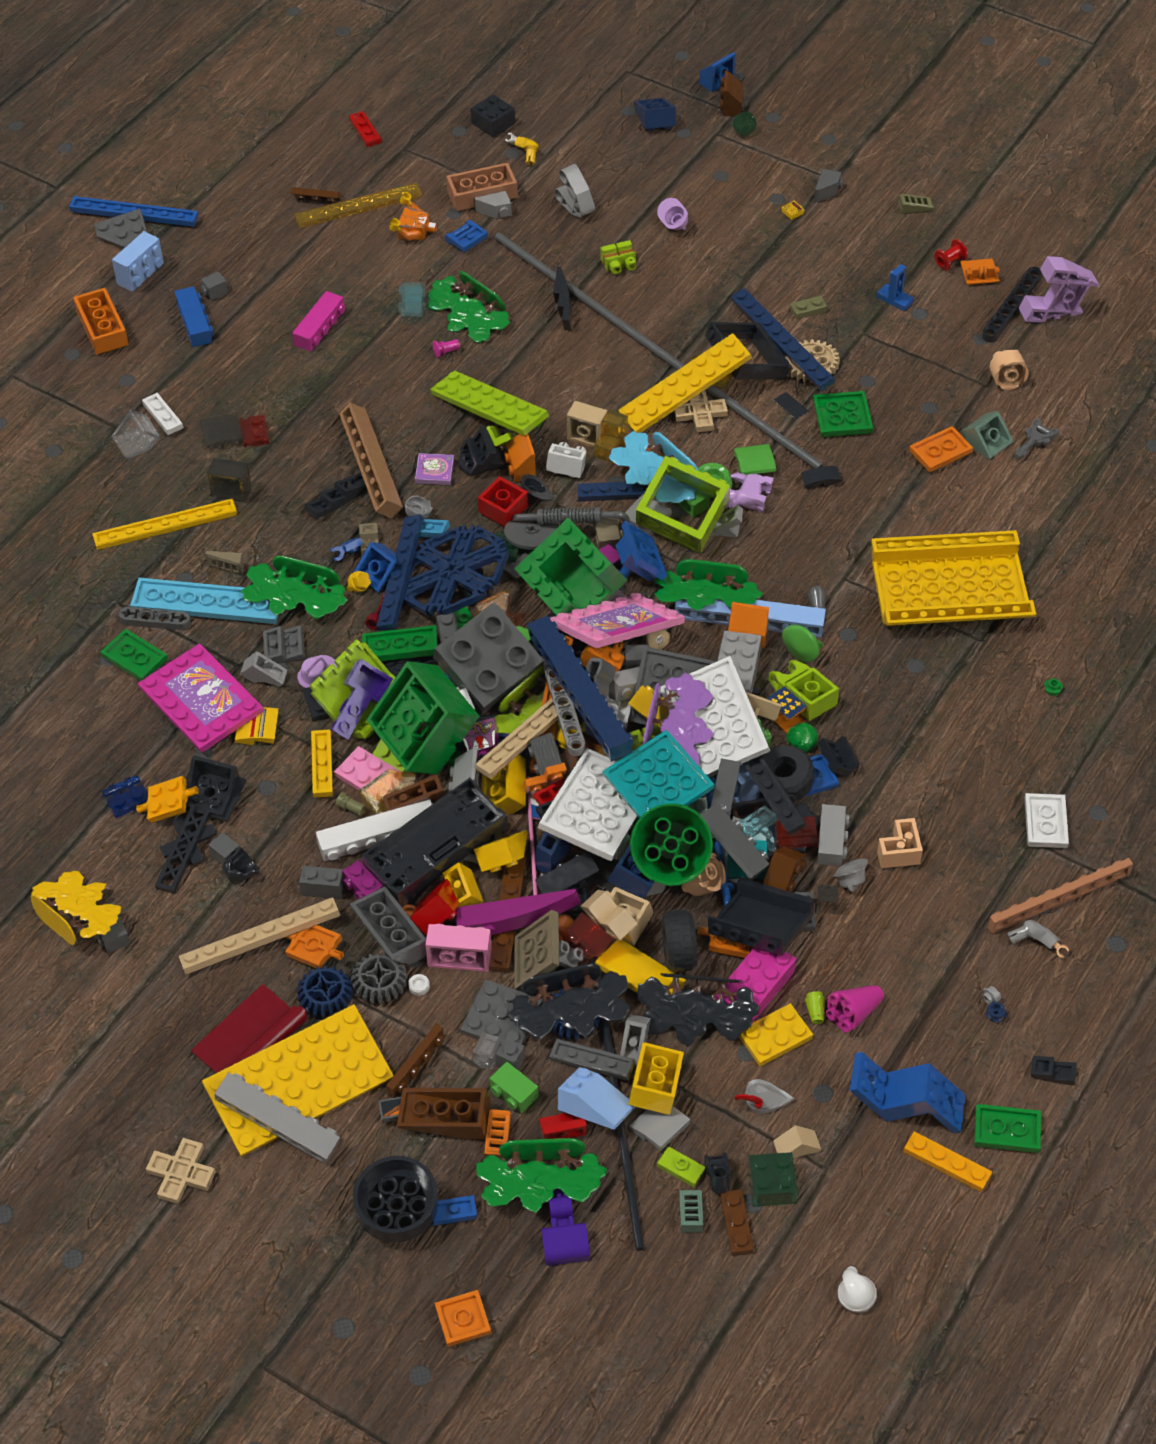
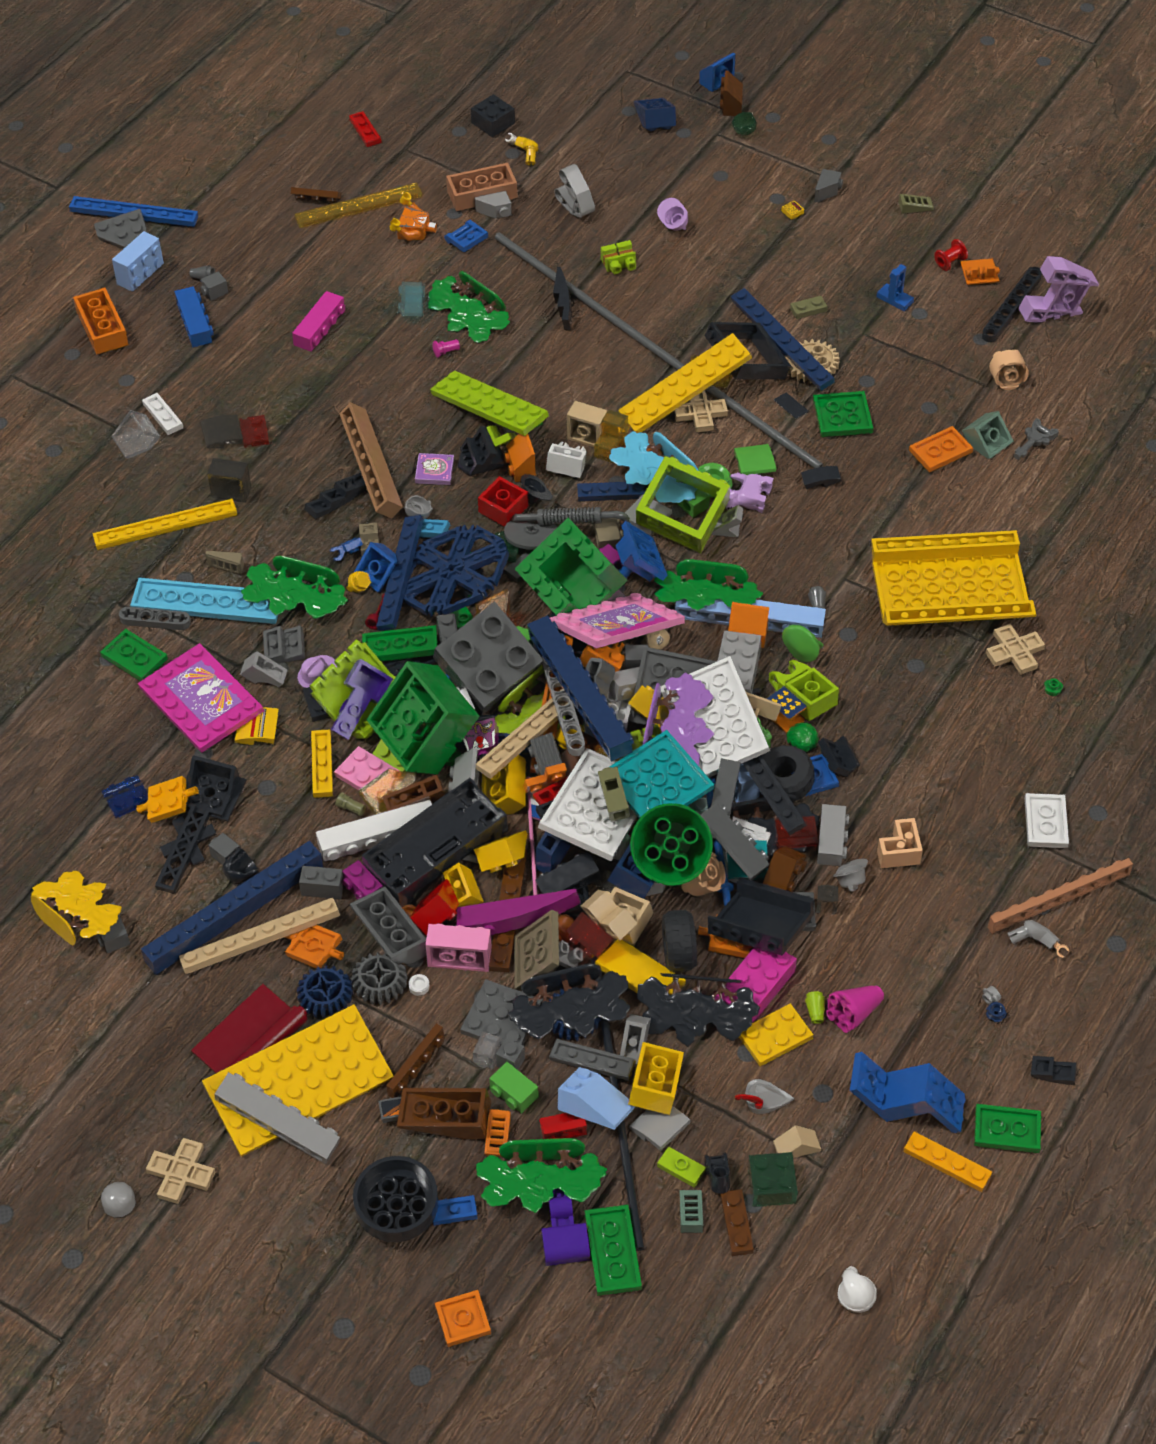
(118, 1199): none -> light grey hair
(201, 272): none -> dark grey cone
(230, 908): none -> dark blue brick
(613, 793): none -> olive brick
(613, 1250): none -> green plate
(758, 823): clear light blue plate -> none
(1015, 649): none -> tan plate

